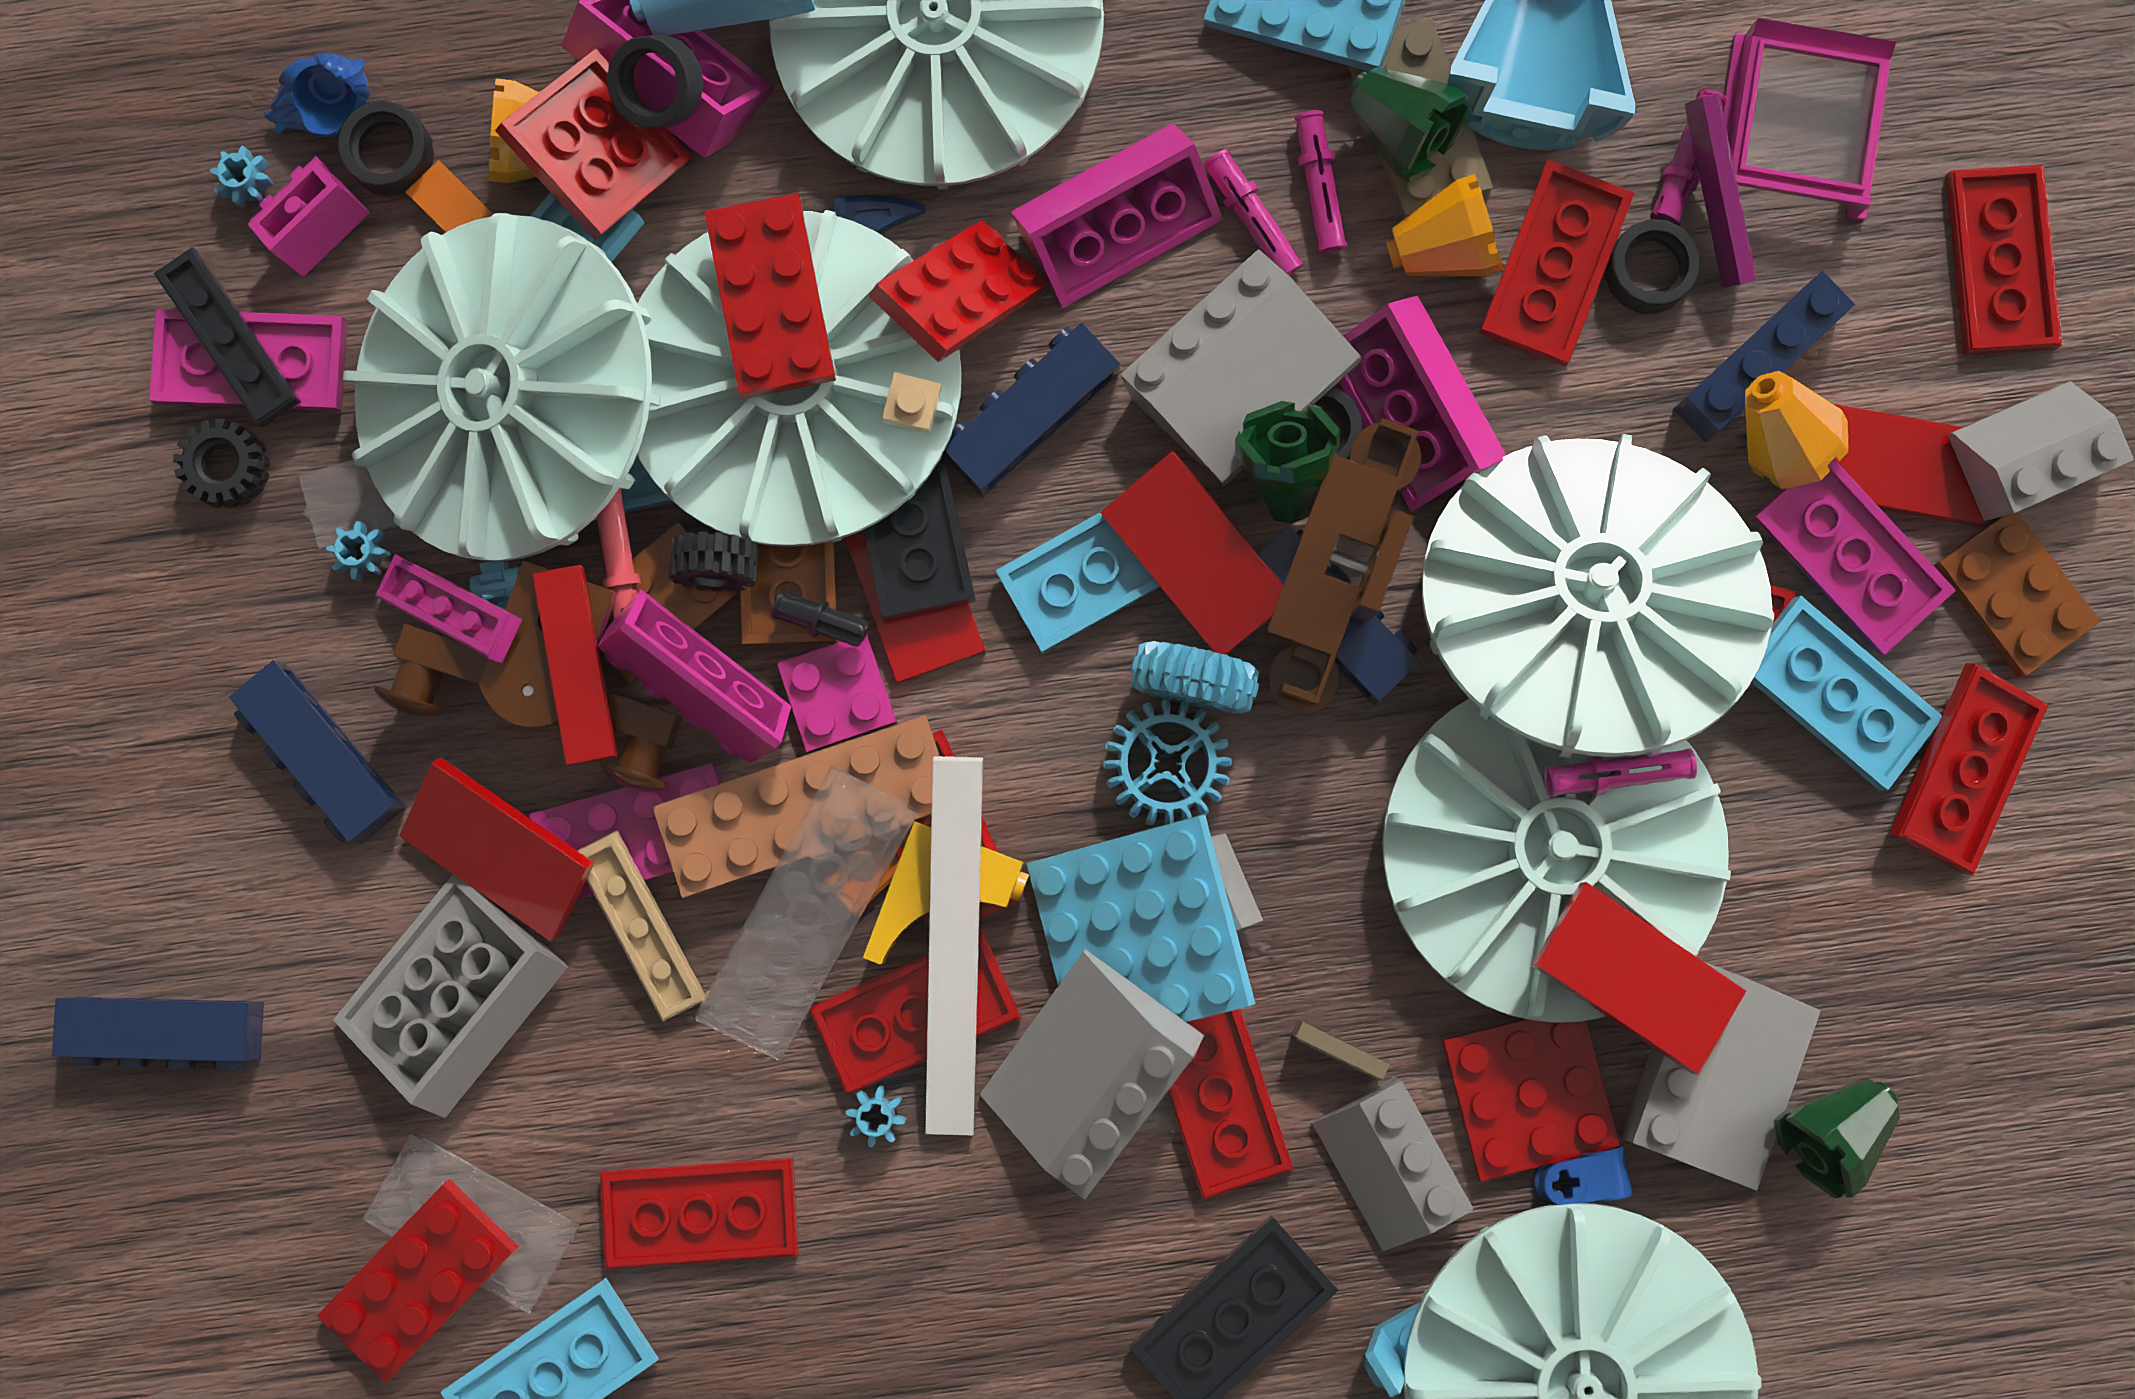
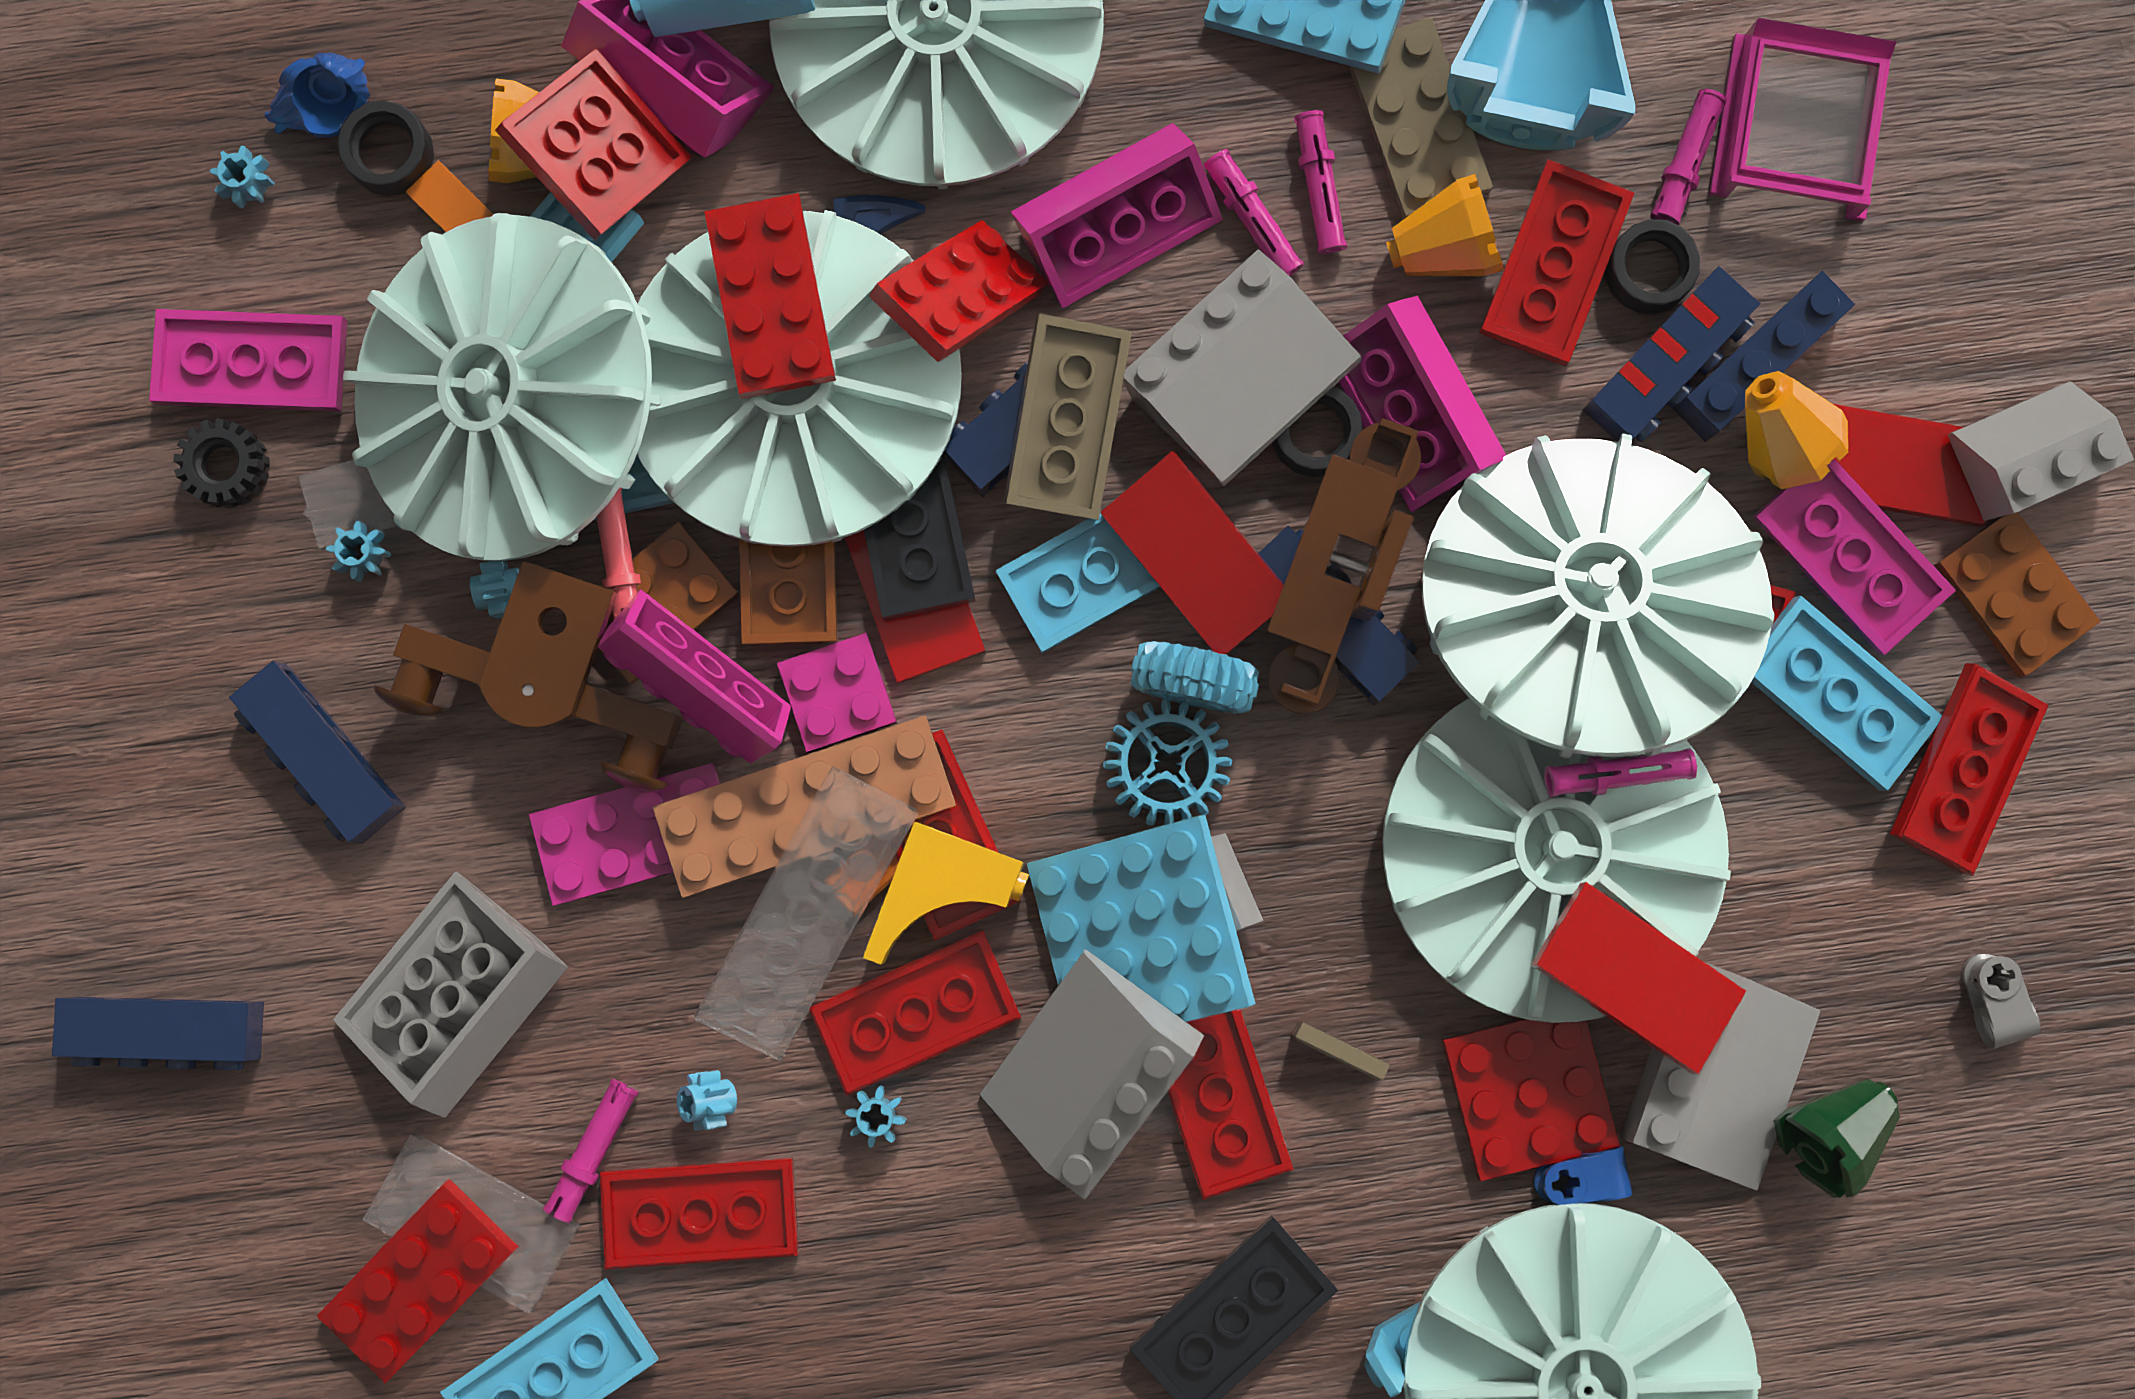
(227, 337): black tile -> none
(307, 217): dark pink brick -> none
(448, 608): dark pink tile -> none
(496, 849): red tile -> none
(575, 665): red tile -> none
(590, 1151): none -> dark pink pin
(622, 87): black tyre -> none
(641, 927): tan tile -> none
(706, 1100): none -> medium azure gear
(713, 561): black tyre -> none
(819, 618): black axle -> none
(912, 403): tan plate -> none
(953, 944): white tile -> none
(1067, 416): none -> dark tan plate
(1287, 457): dark green cone -> none
(1392, 1165): light grey slope -> none
(1407, 118): dark green cone -> none
(1672, 356): none -> dark blue brick
(1720, 191): magenta tile -> none
(2000, 1008): none -> light grey piece
(2003, 259): red tile -> none

